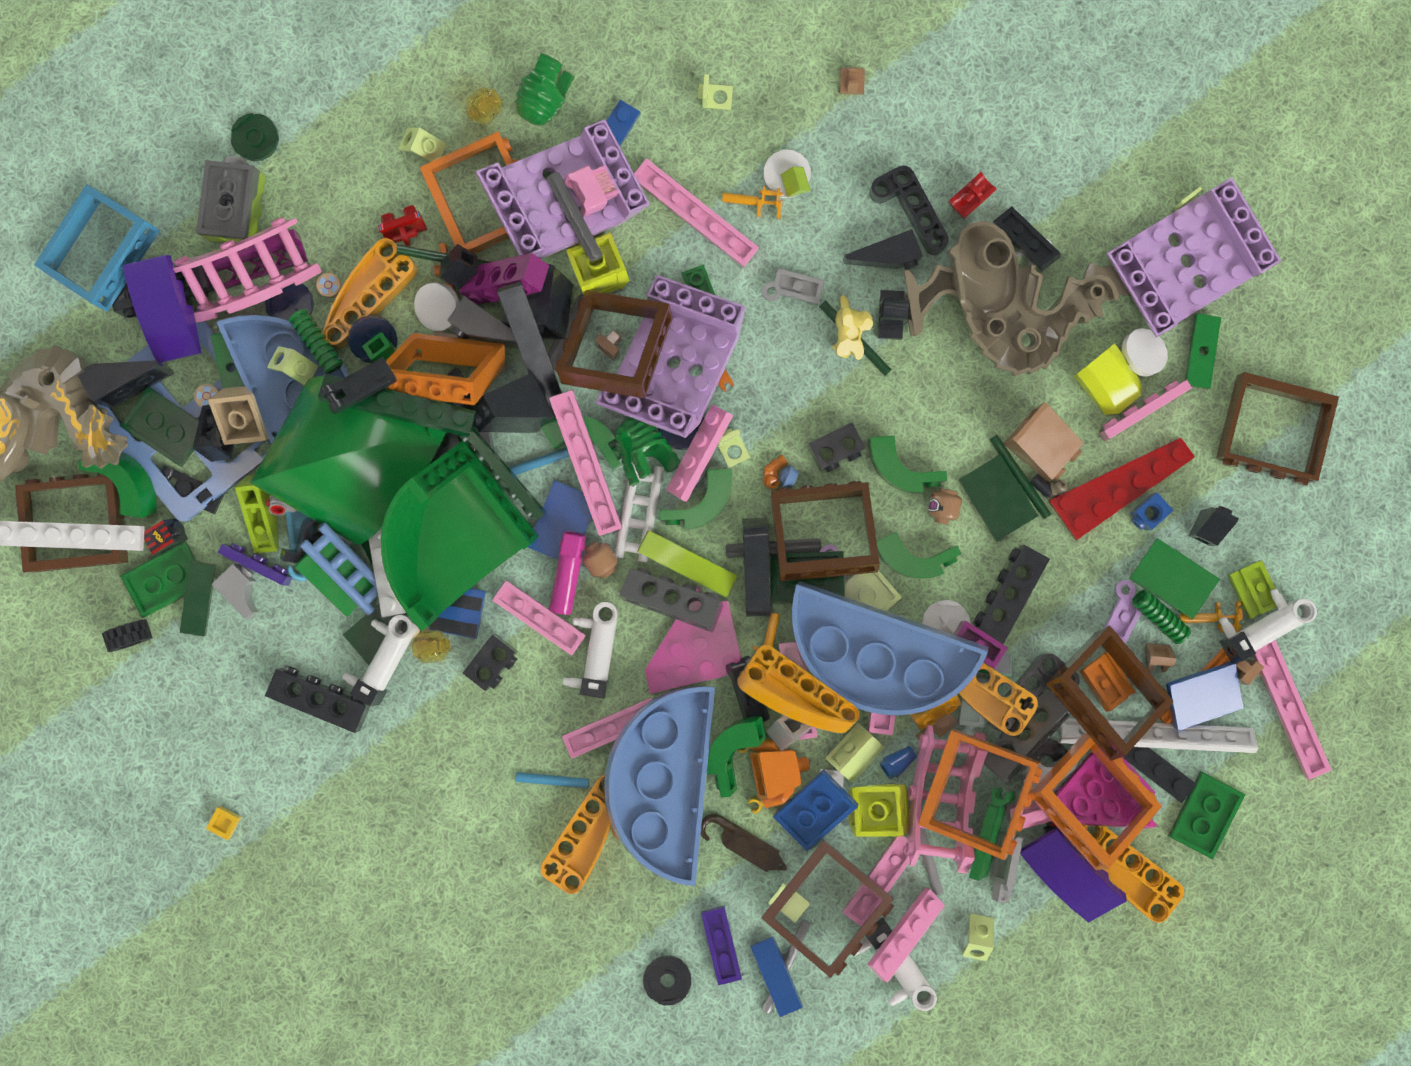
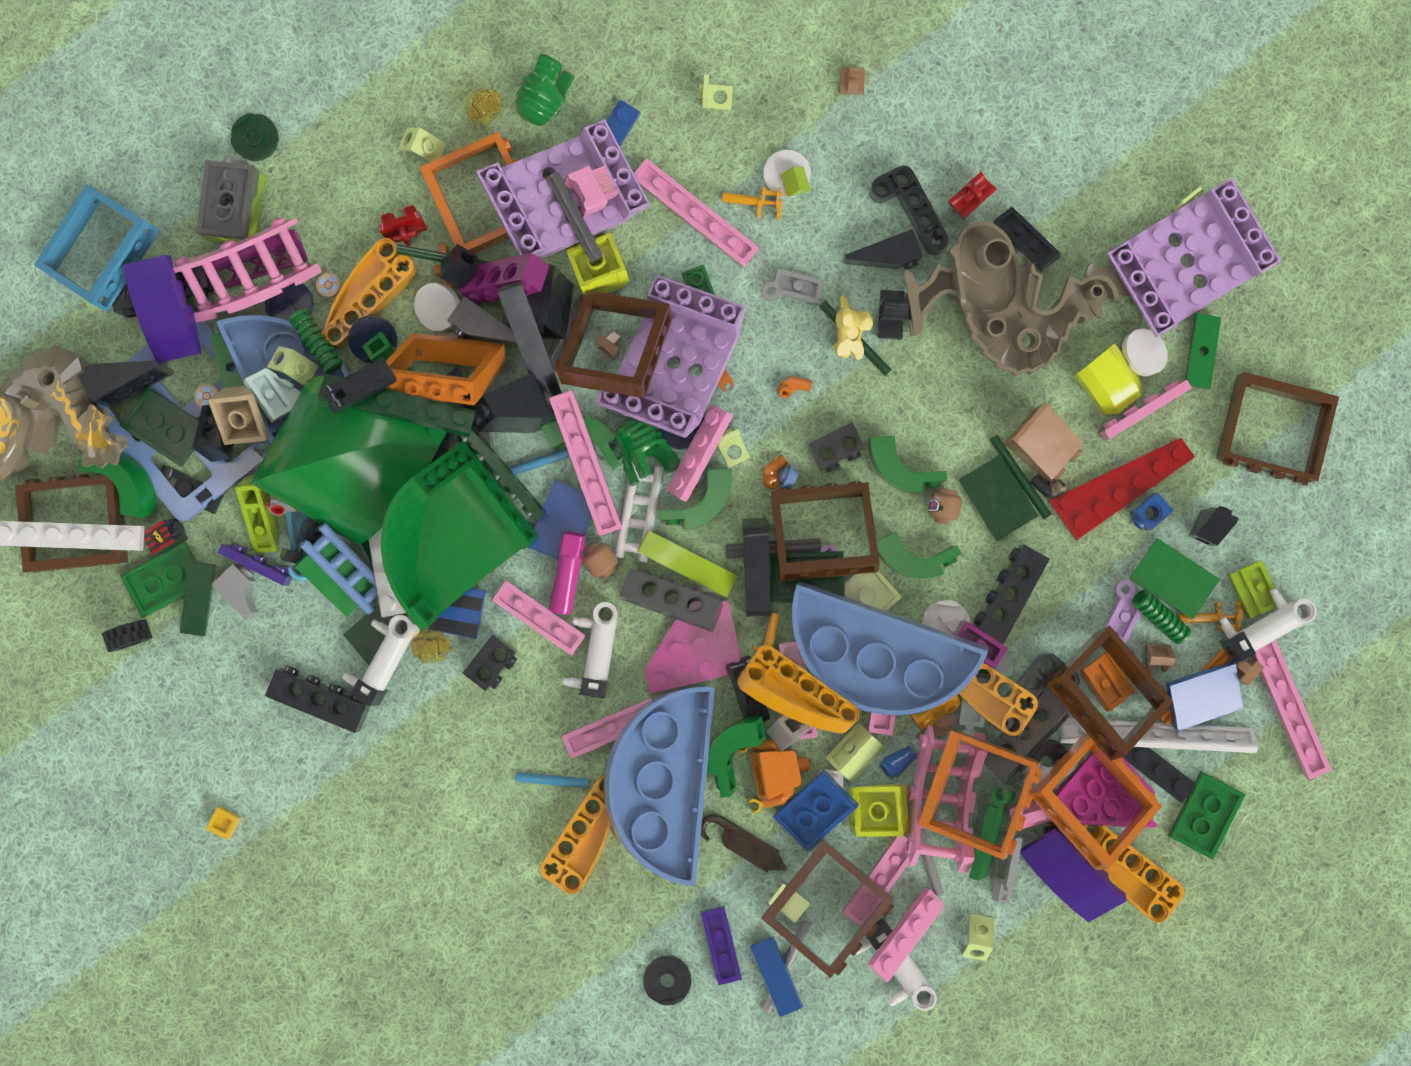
(272, 394): none -> light aqua wing
(793, 383): none -> orange arm

